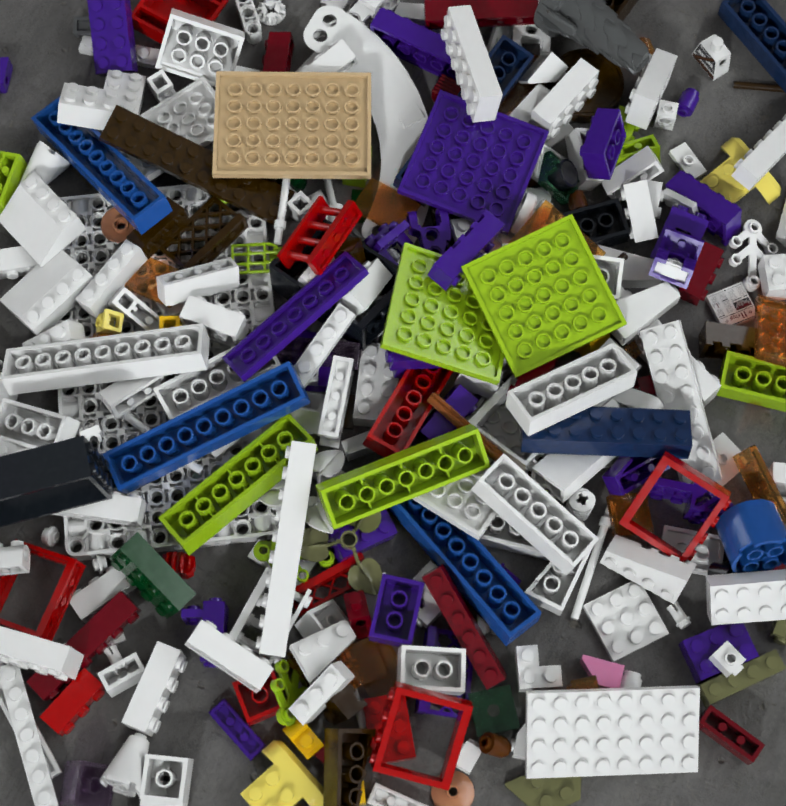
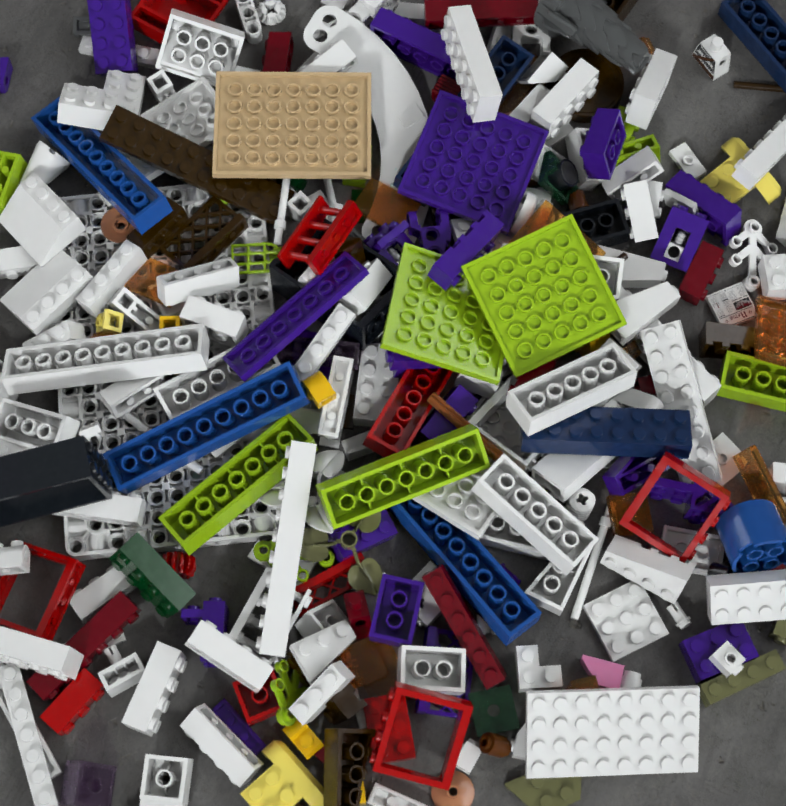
(50, 536): white plate -> none
(100, 563): white plate -> none
(127, 766): white cone -> none
(221, 745): none -> white brick
(319, 389): none -> yellow brick
(666, 114): white brick -> none
(676, 258): dark purple brick -> none
(687, 102): dark purple brick -> none
(730, 735): dark red brick -> none

